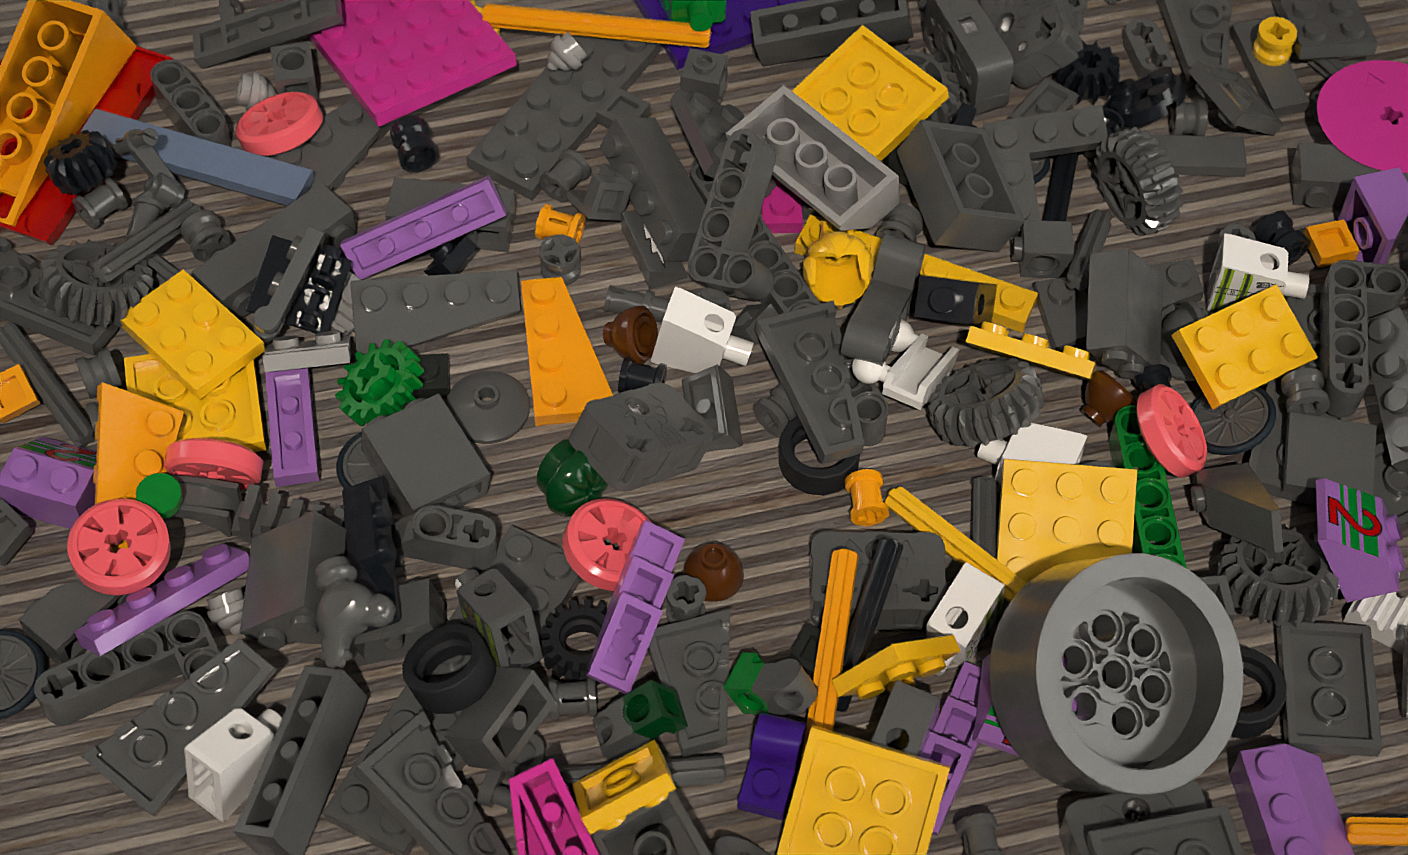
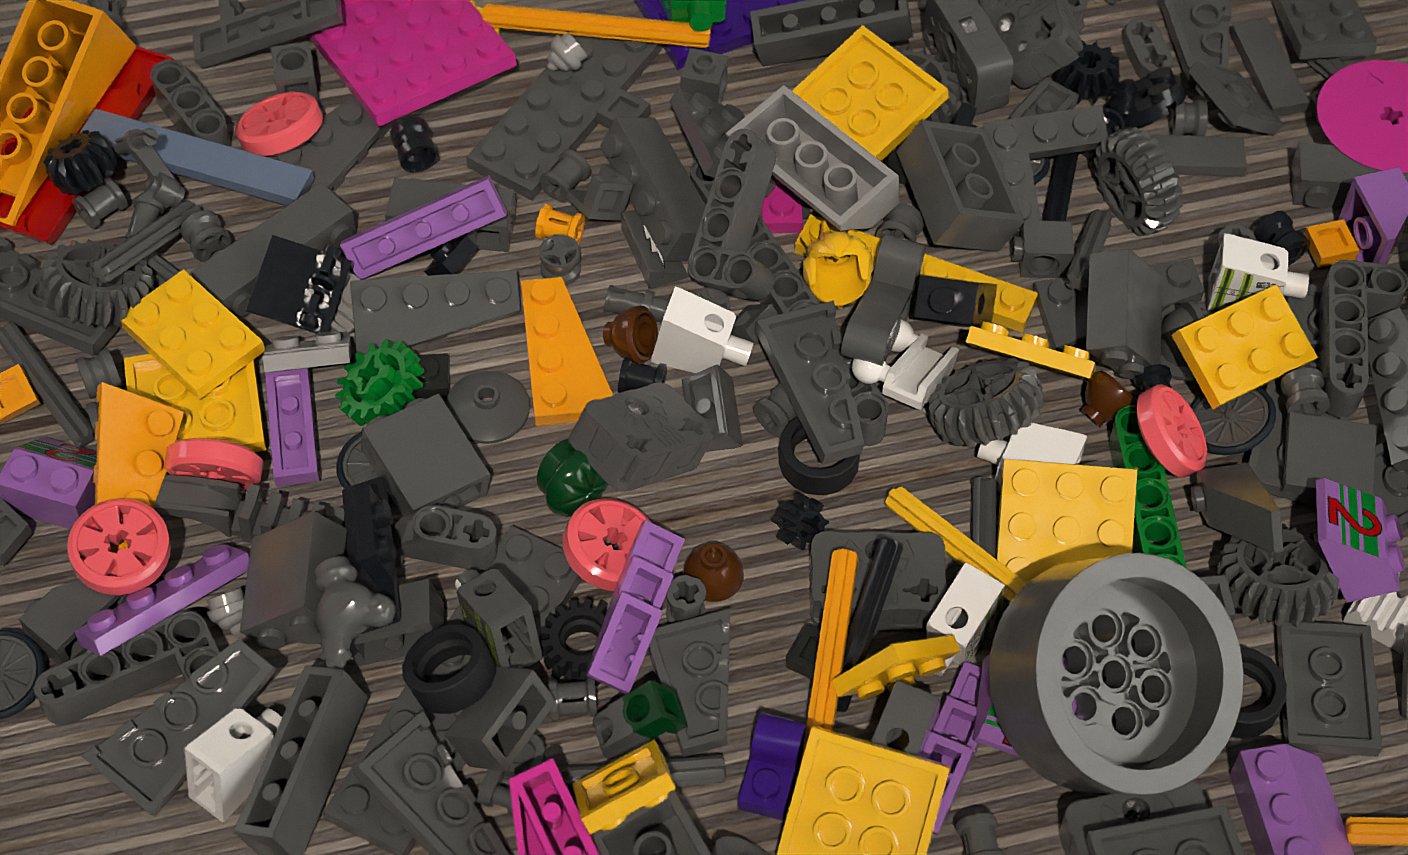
(161, 493): green tile -> none
(253, 89): light grey plate -> none
(287, 285): dark grey plate -> none
(771, 687): dark grey leg -> none
(799, 520): none -> black gear
(866, 497): light orange bush -> none
(1274, 41): yellow wheel -> none

